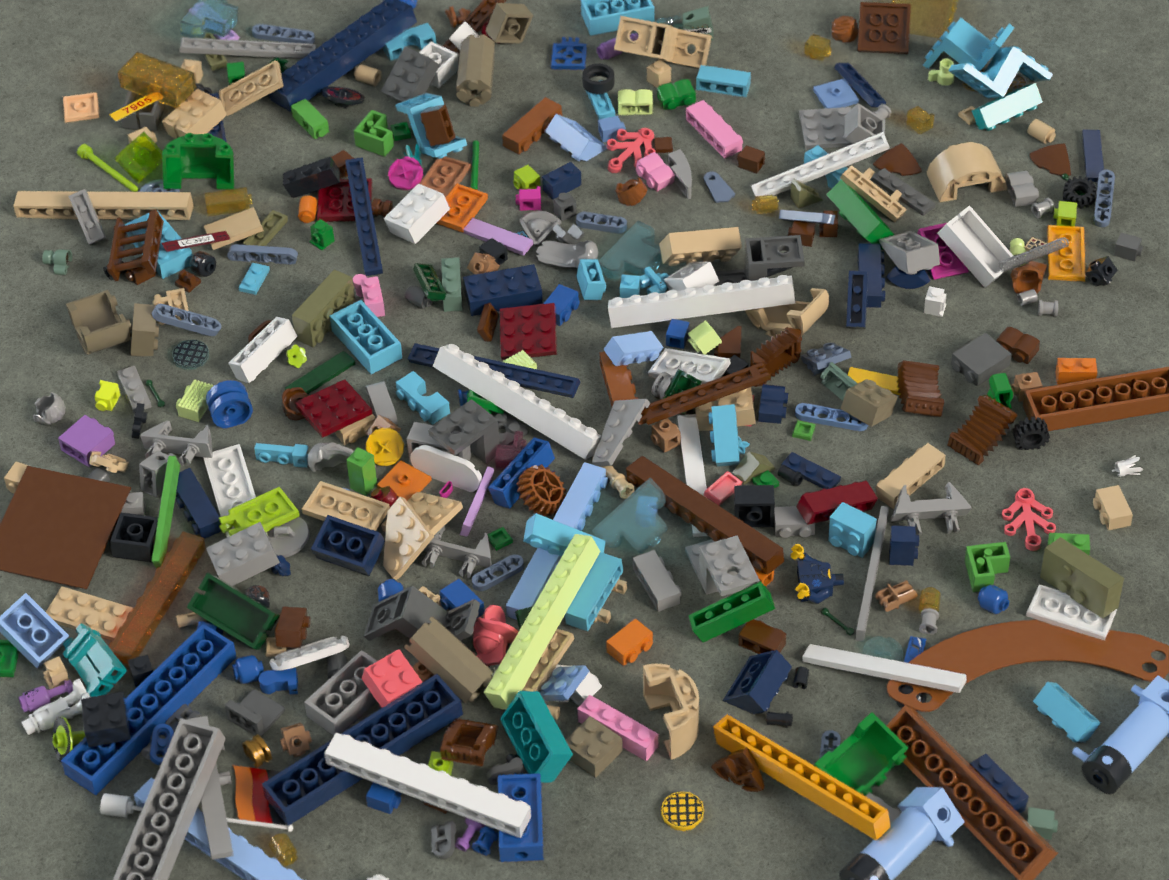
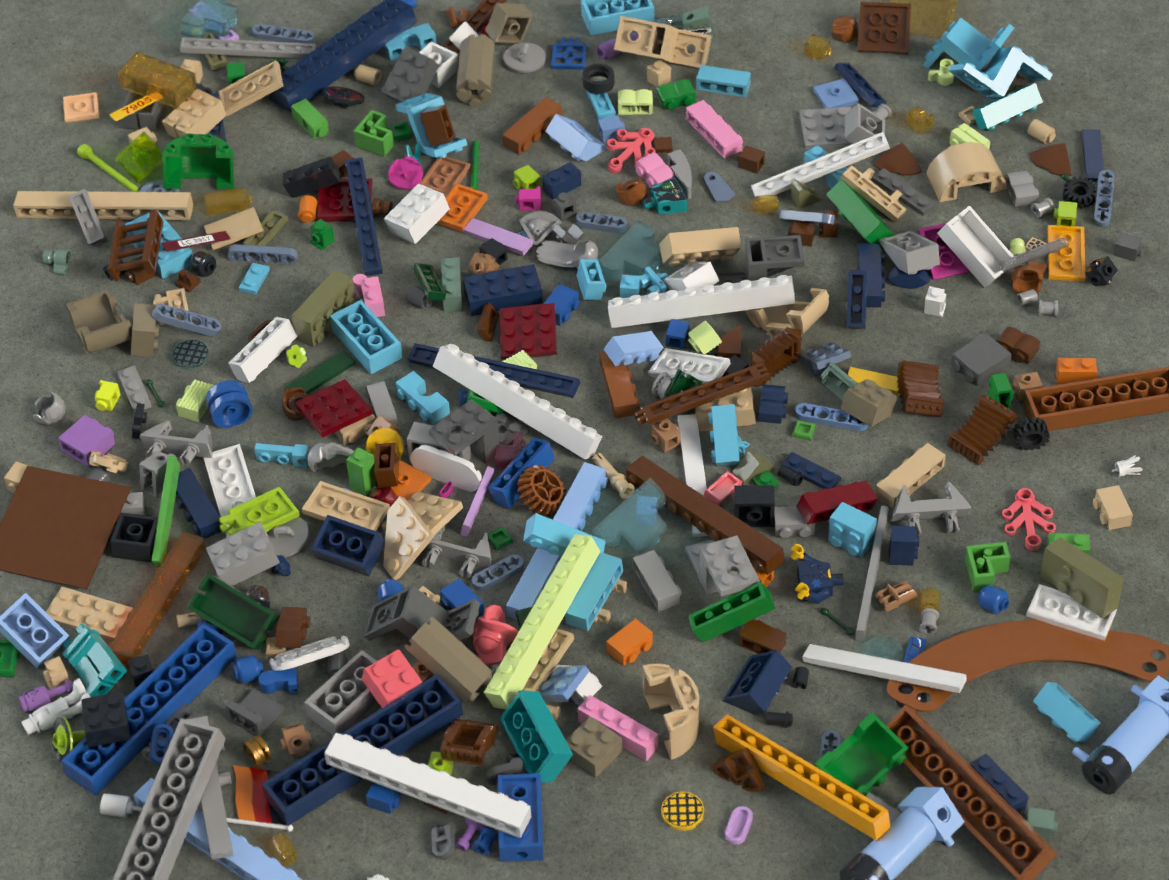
(386, 465): none -> reddish brown brick
(524, 57): none -> light grey shield
(617, 429): light grey wing -> none
(666, 198): none -> torso
(738, 825): none -> lavender tile
(966, 134): none -> yellowish green brick

